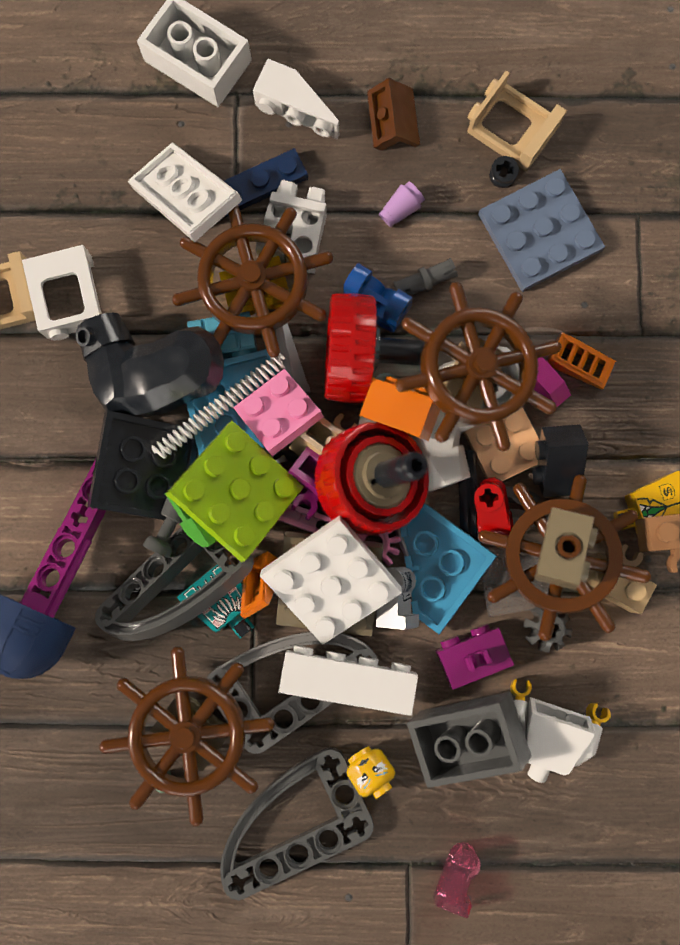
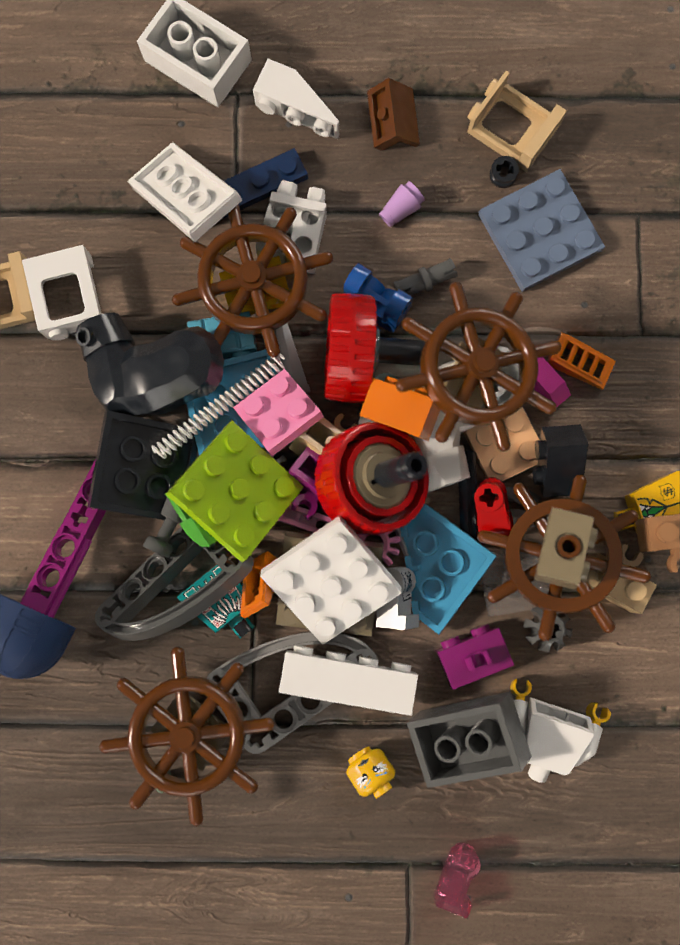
(310, 839): dark grey beam -> none

